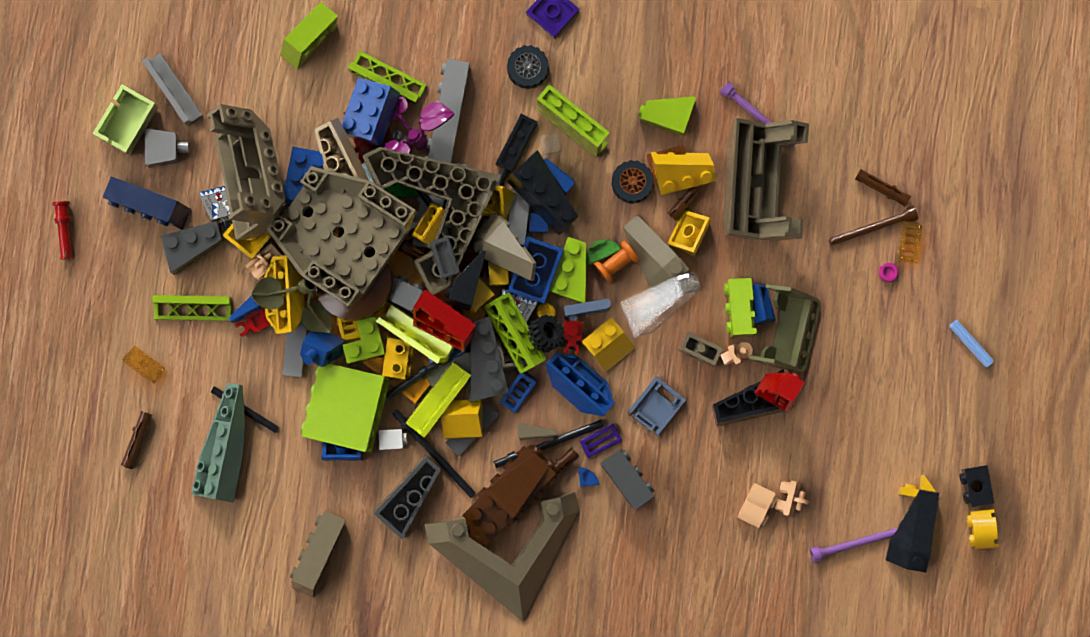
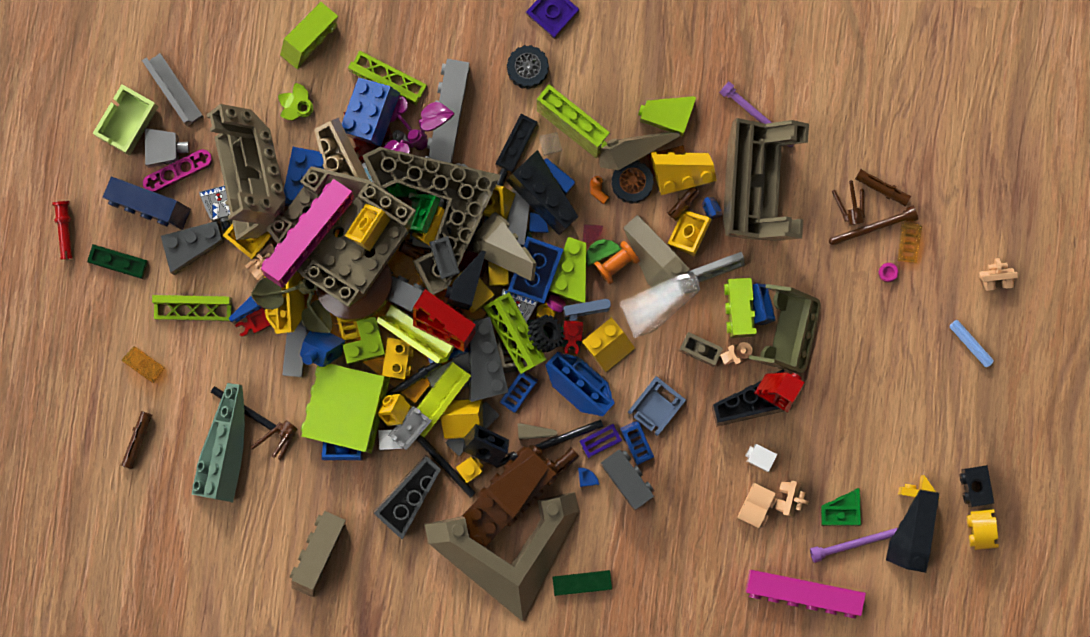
(117, 261): none -> dark green tile
(178, 173): none -> dark pink beam
(286, 431): none -> reddish brown plant
(294, 101): none -> lime plate
(307, 233): none -> dark pink brick
(368, 226): none -> yellow slope
(393, 409): none -> yellow brick
(410, 429): none -> light grey hinge
(425, 209): none -> green wing
(470, 469): none -> yellow brick
(486, 445): none -> black brick
(556, 303): none -> dark pink tile
(582, 583): none -> dark green tile
(591, 233): none -> clear pink tile
(596, 189): none -> orange arm
(627, 150): none -> dark tan wedge
(630, 427): none -> blue slope
(711, 208): none -> blue slope
(719, 267): none -> light grey tile
(760, 457): none -> white brick
(805, 592): none -> dark pink brick
(842, 510): none -> green wing
(855, 215): none -> reddish brown plant
(998, 272): none -> light nougat hips

